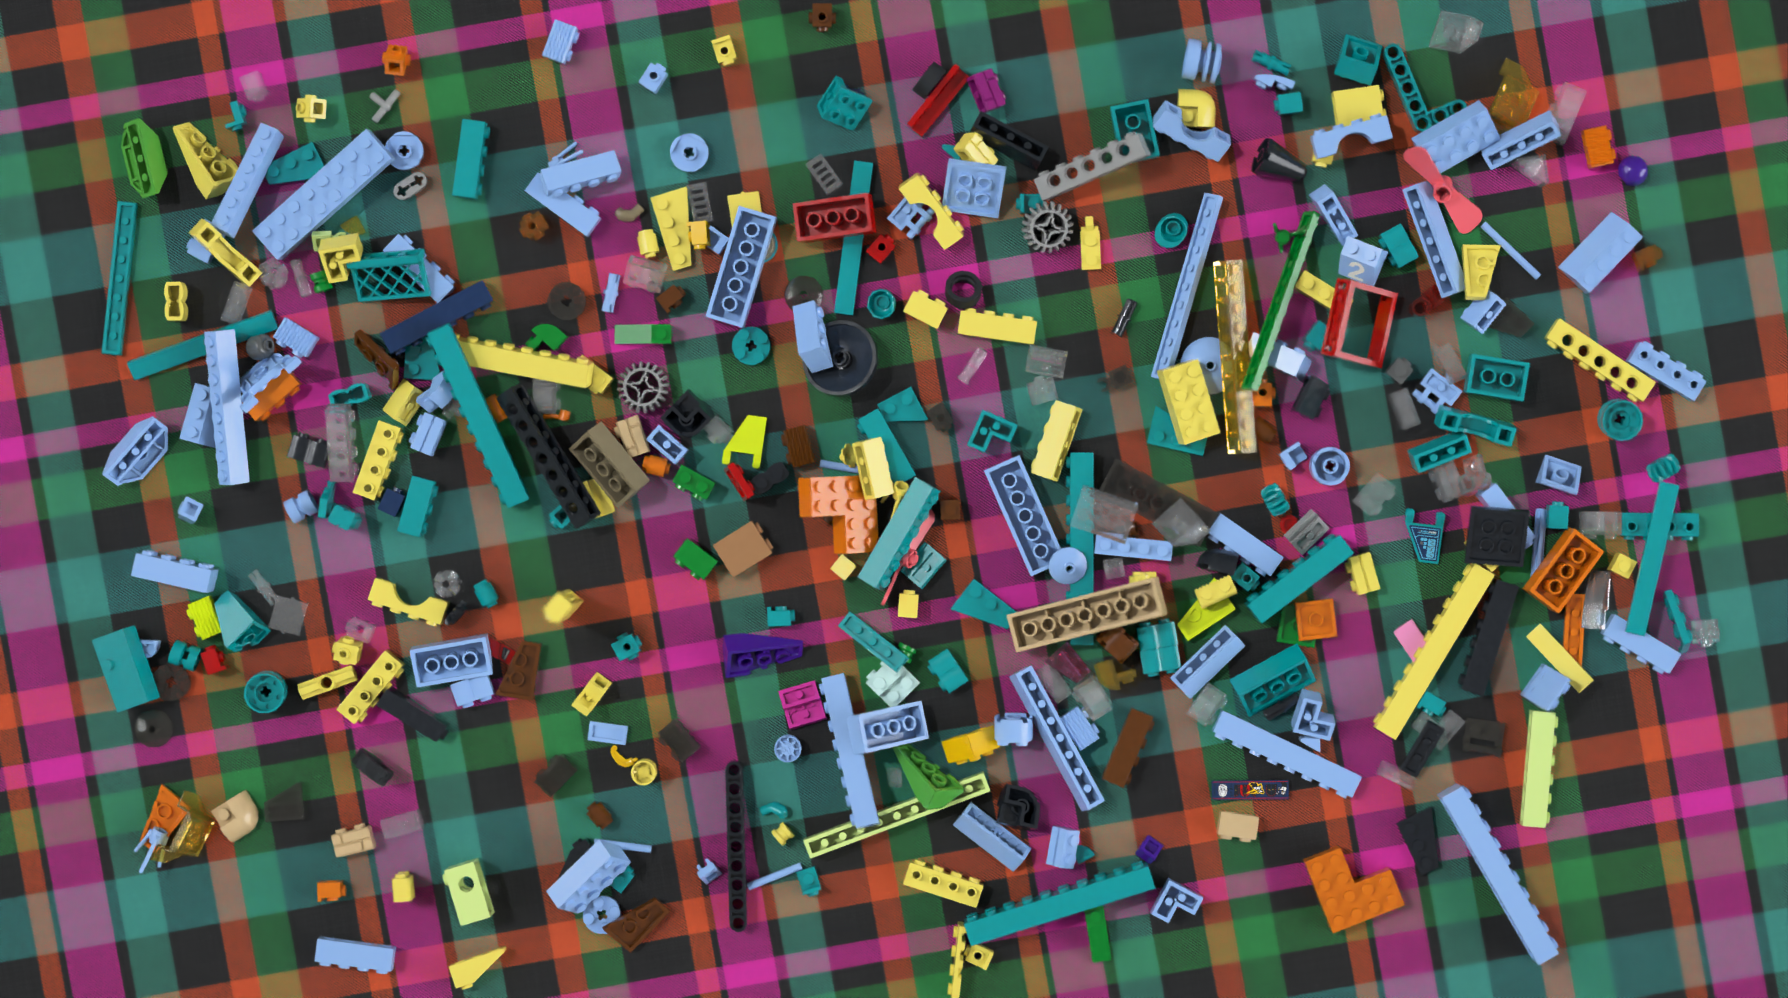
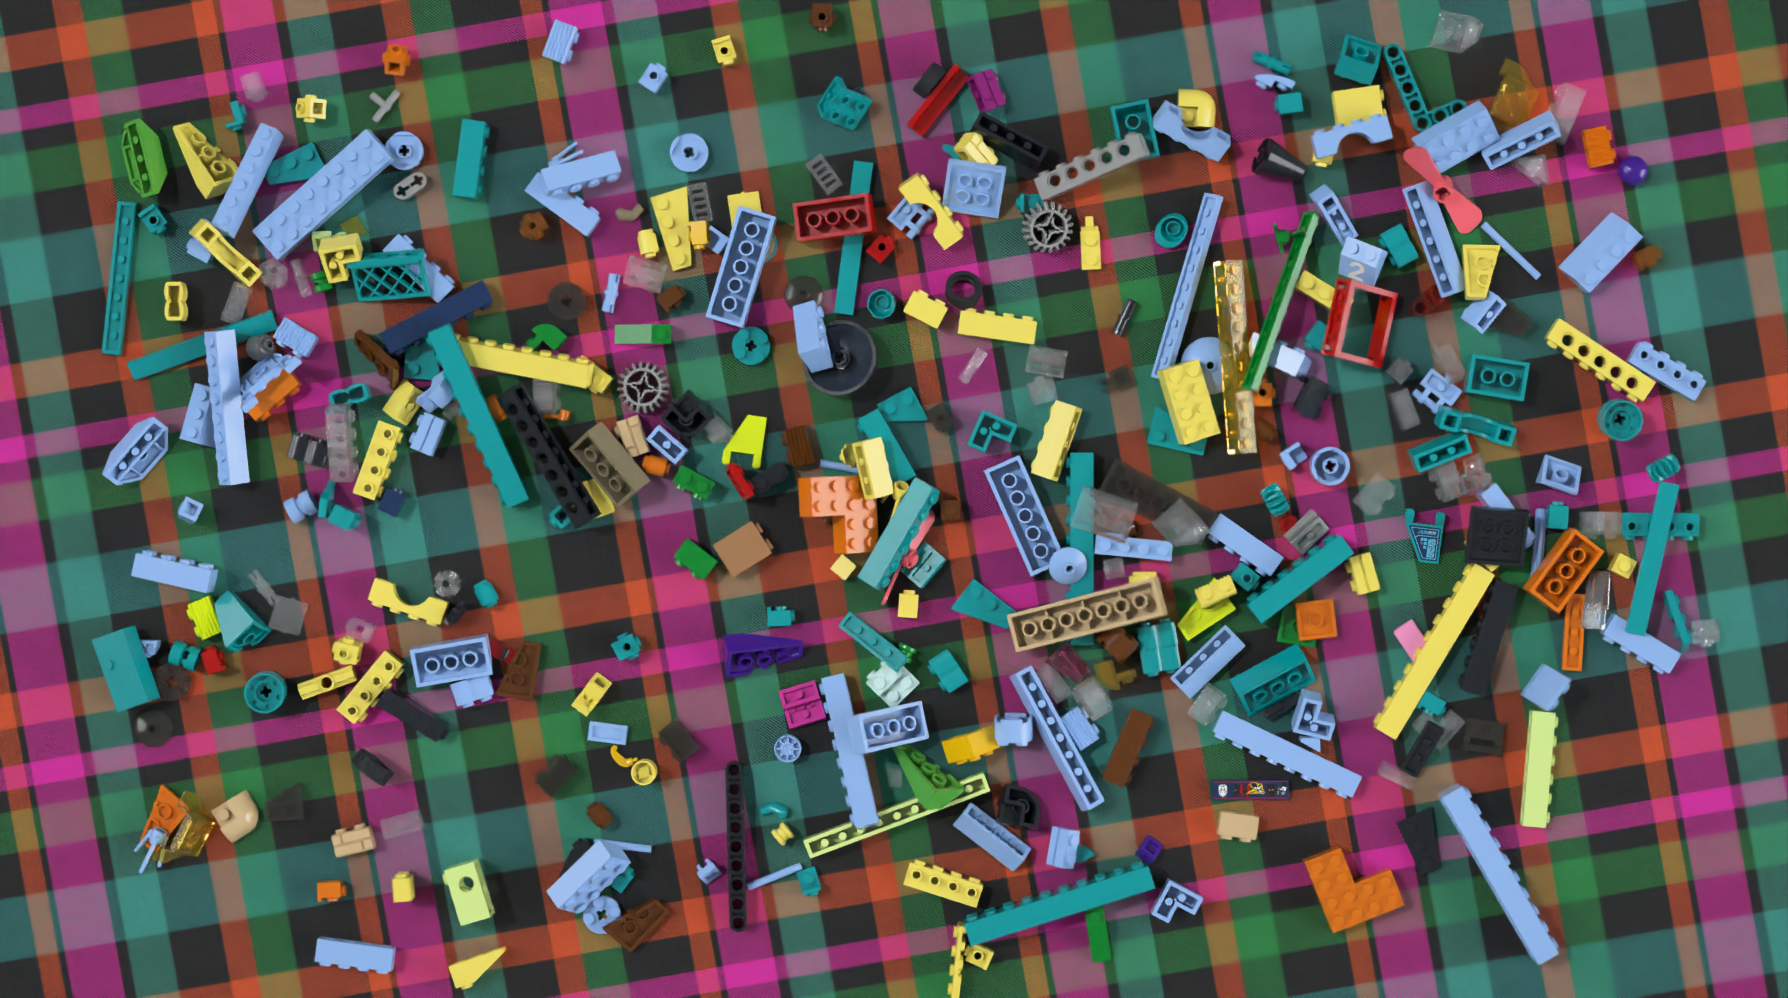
(154, 211): none -> teal brick
(417, 506): teal brick -> none
(562, 606): light yellow brick -> none
(1201, 60): light blue wheel -> none
(1219, 561): black brick -> none
(1559, 658): light yellow tile -> none

